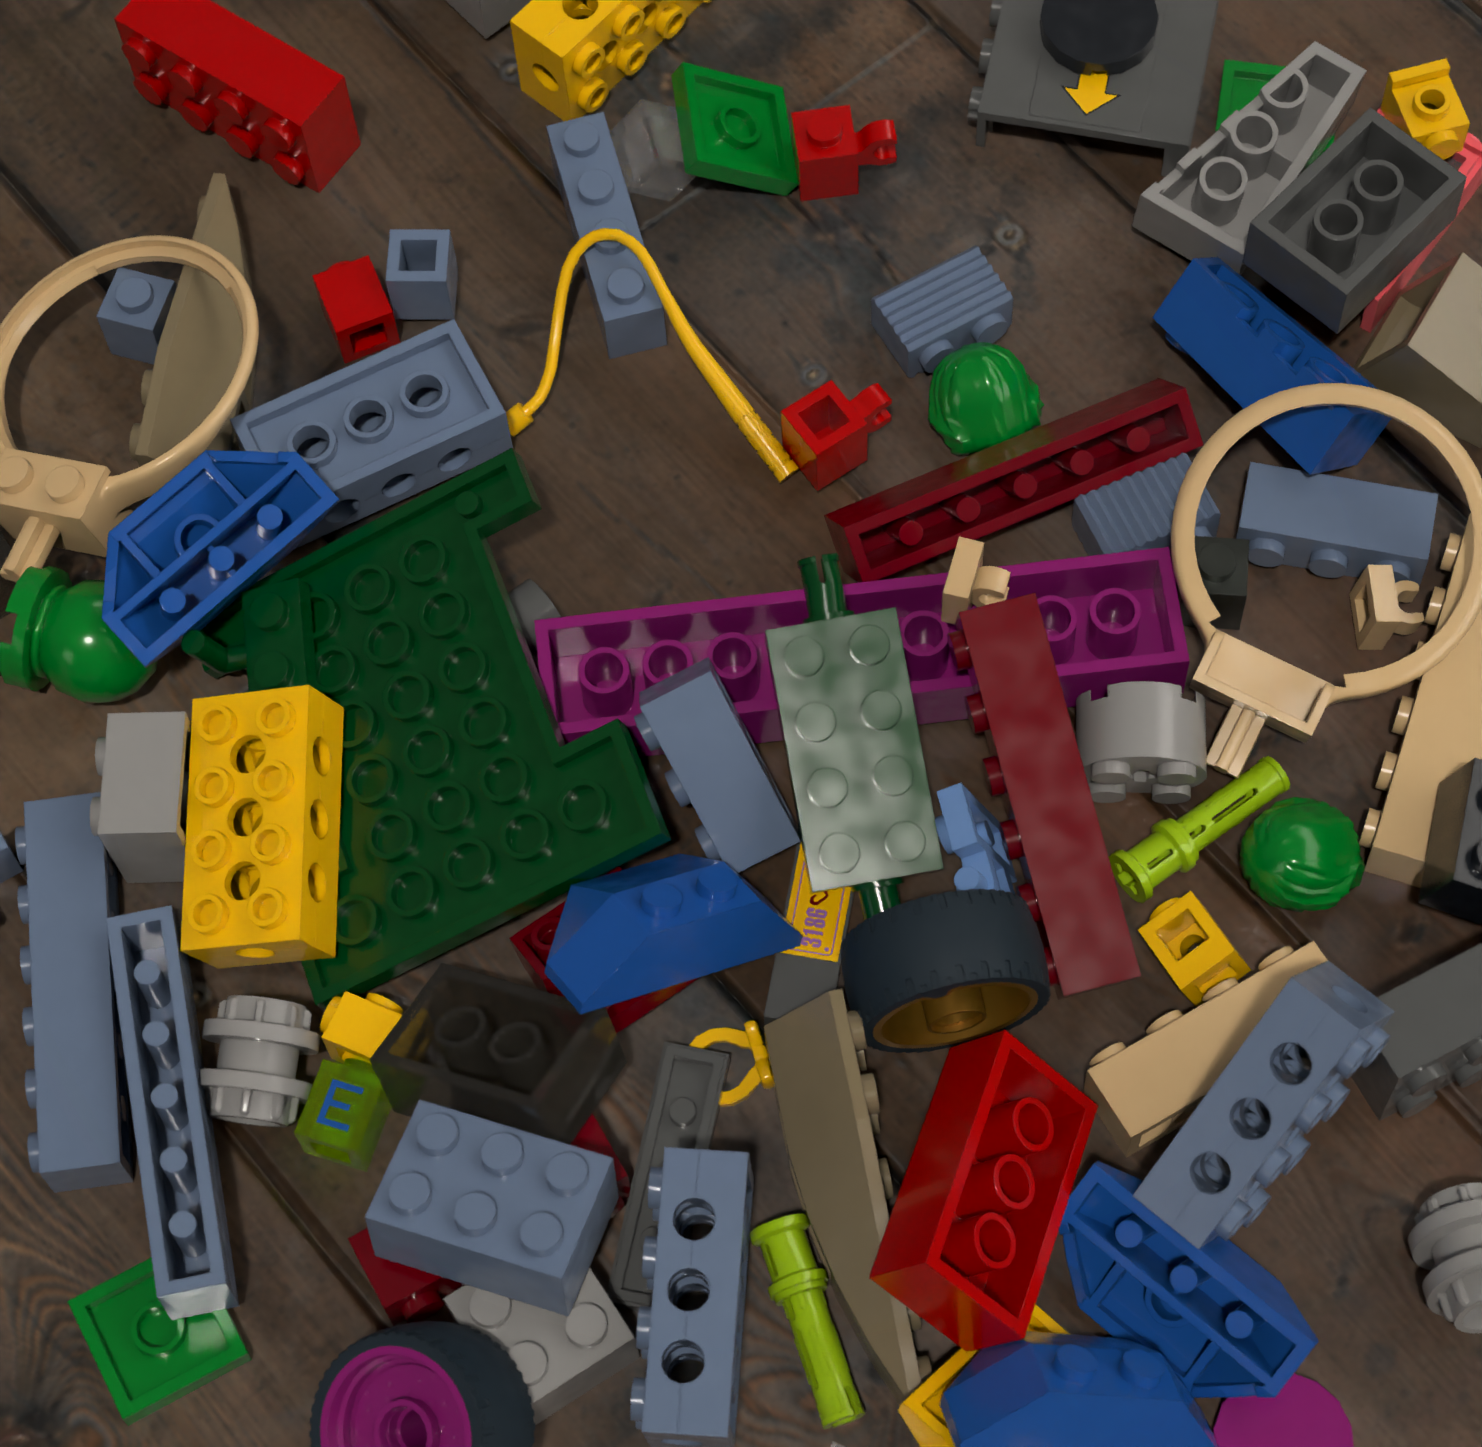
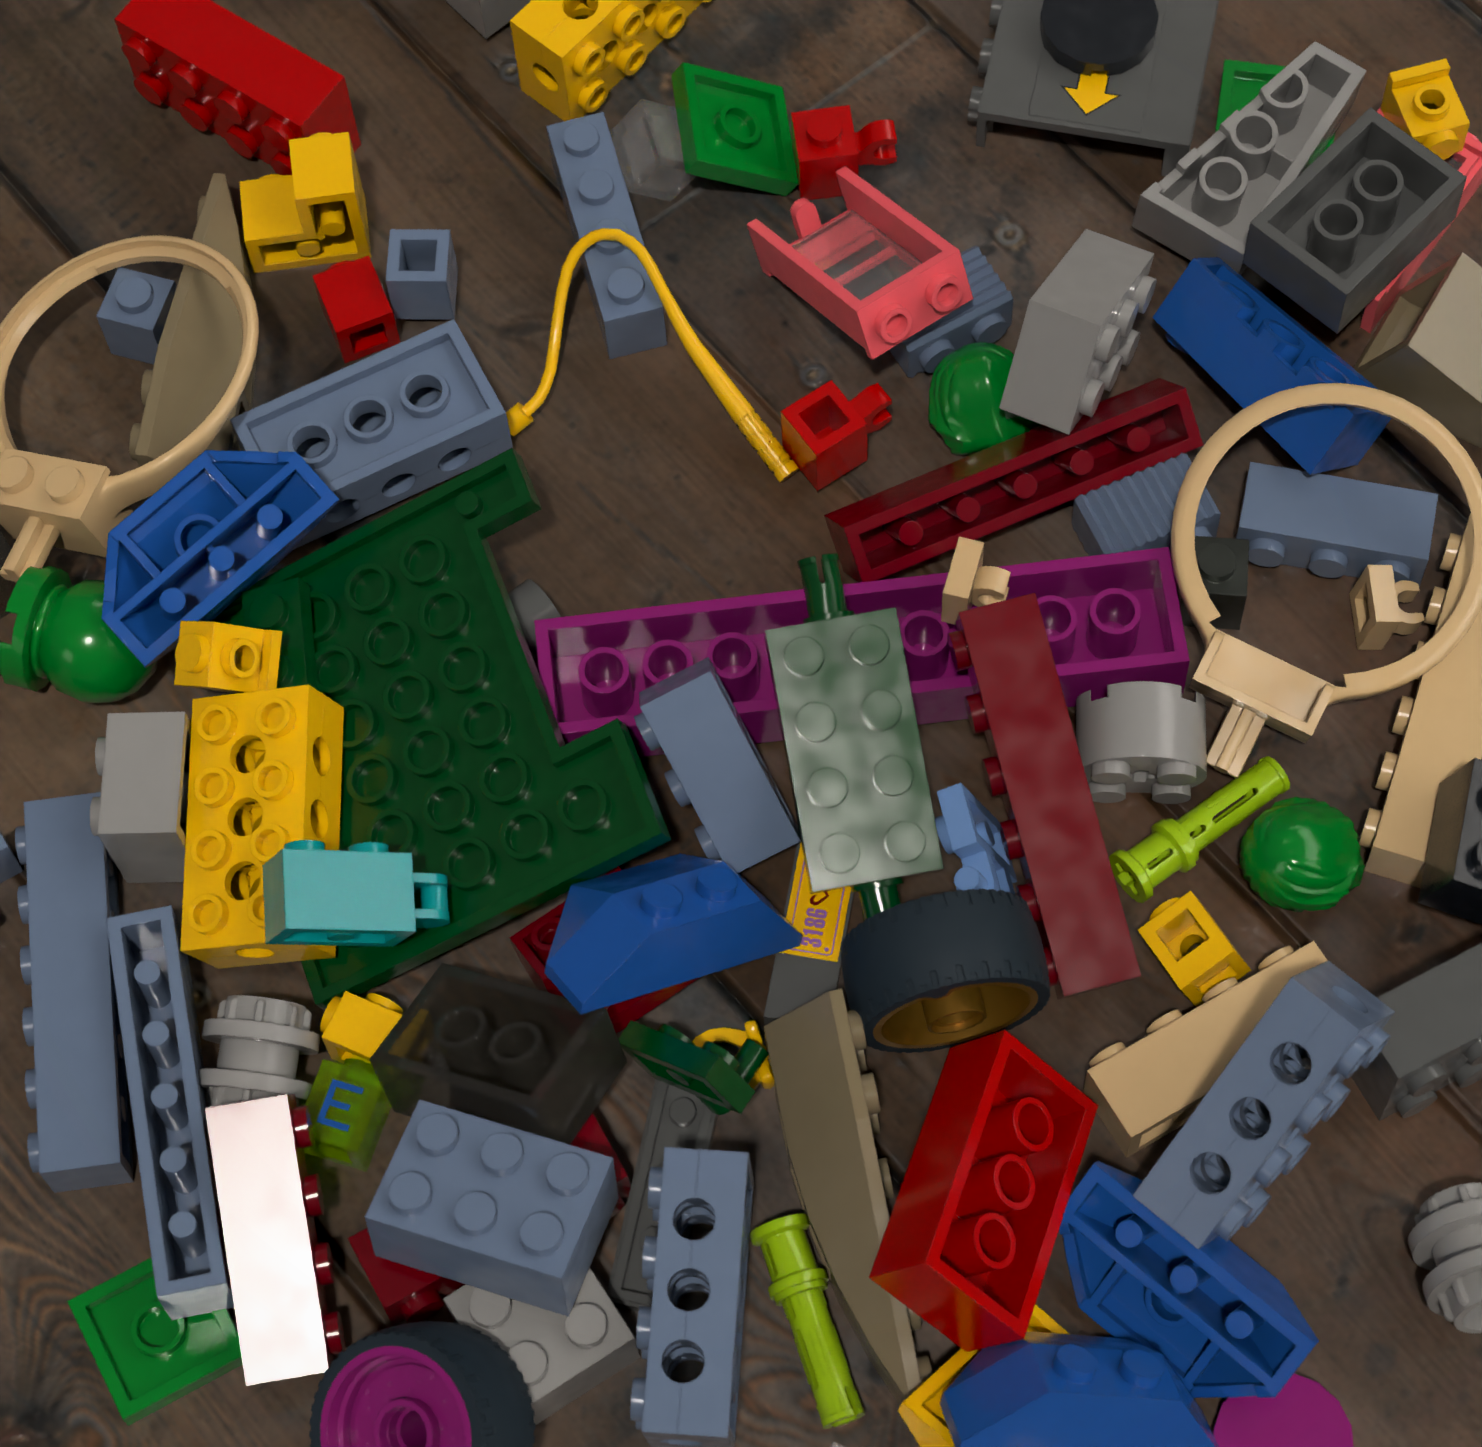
(227, 657): none -> yellow brick
(273, 1239): none -> brick
(307, 215): none -> yellow brick
(348, 896): none -> teal brick
(706, 1072): none -> dark green plate
(867, 268): none -> coral door
(1079, 331): none -> light grey brick

